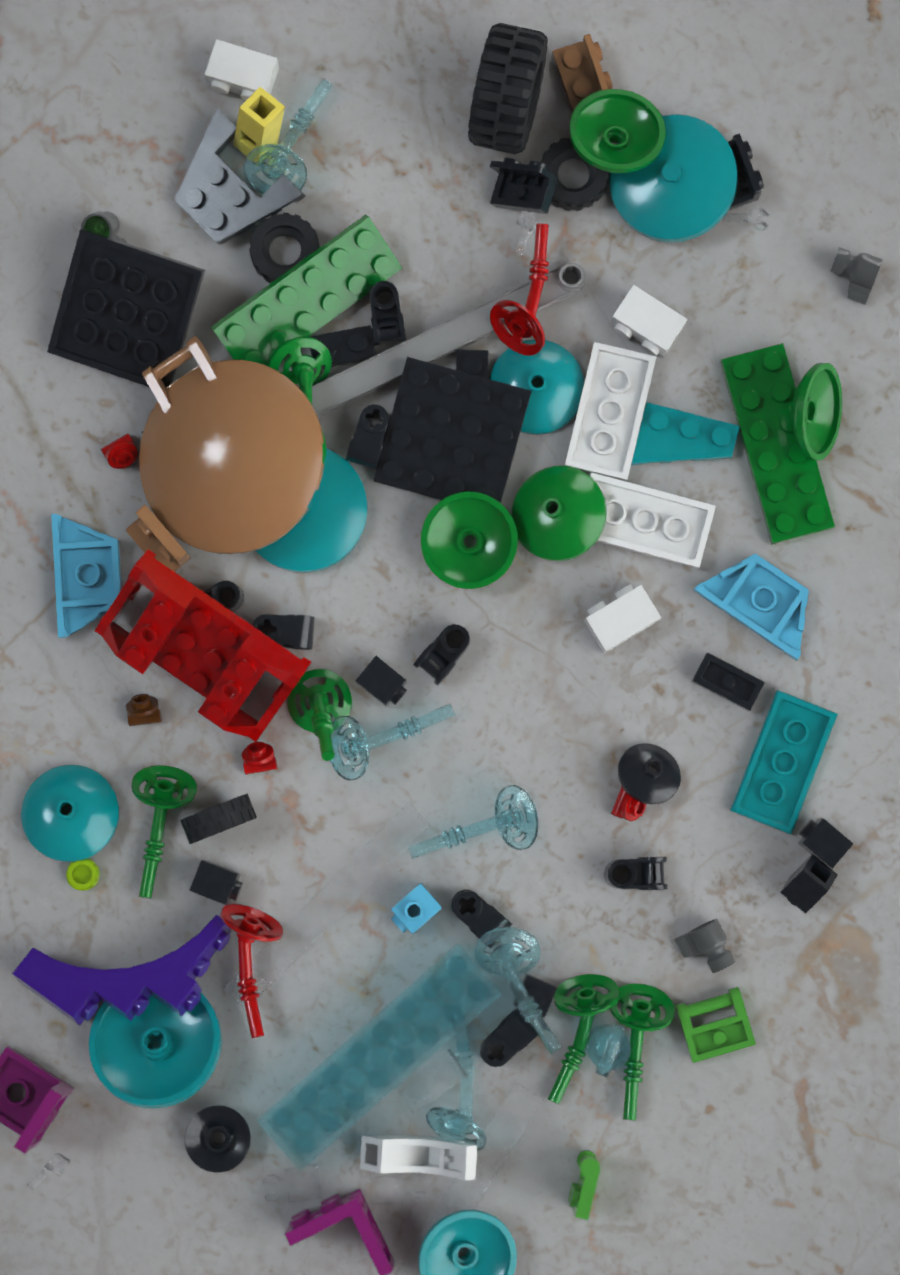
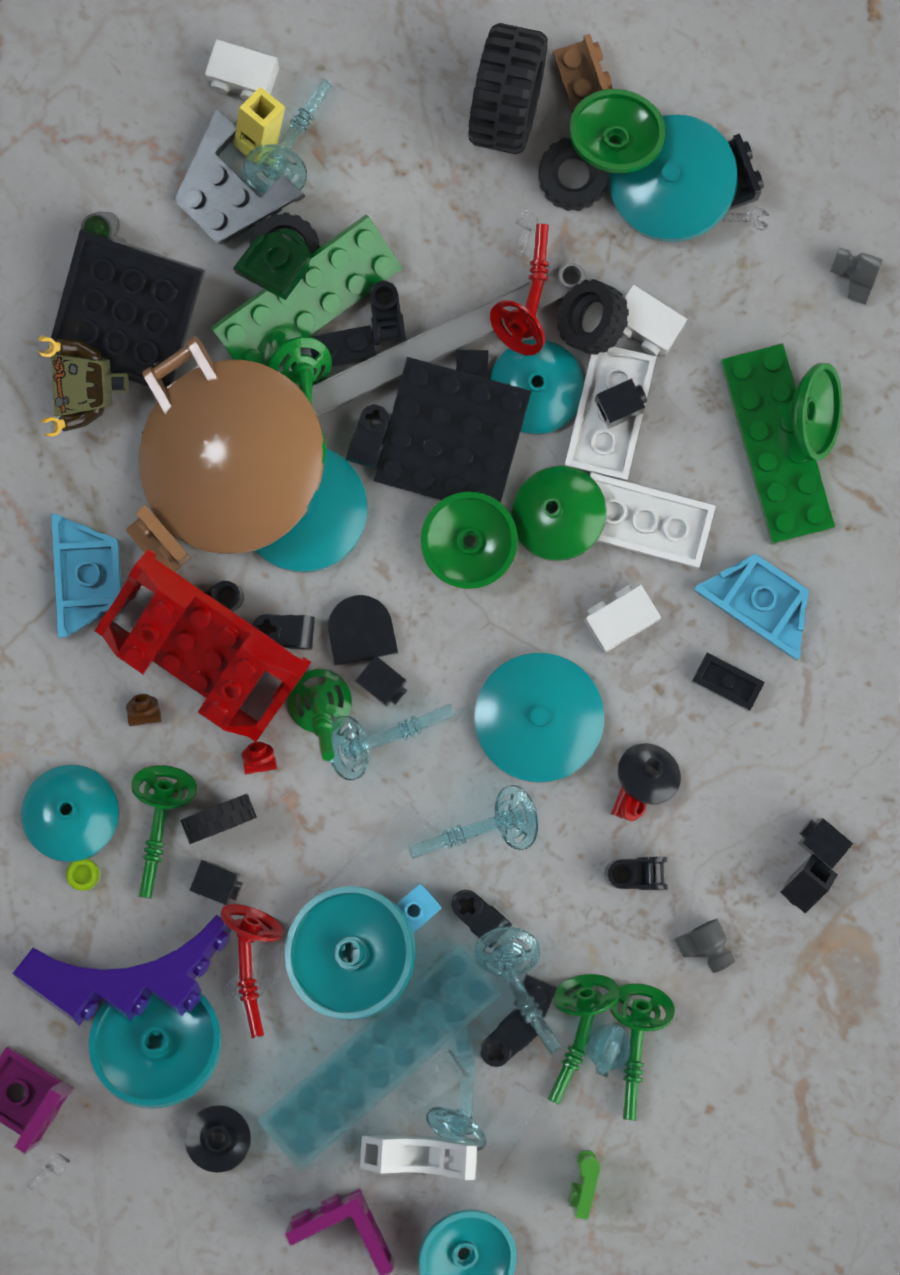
(80, 383): none -> torso
(121, 452): red plate -> none
(275, 262): none -> dark green tile
(350, 953): none -> teal dish
(360, 630): none -> black tile
(442, 654): black piece -> none
(523, 186): black bracket -> none
(539, 717): none -> teal dish
(573, 311): none -> black tyre
(621, 403): none -> black brick
(682, 436): teal wing -> none
(719, 1035): bright green plate -> none
(783, 762): teal tile -> none

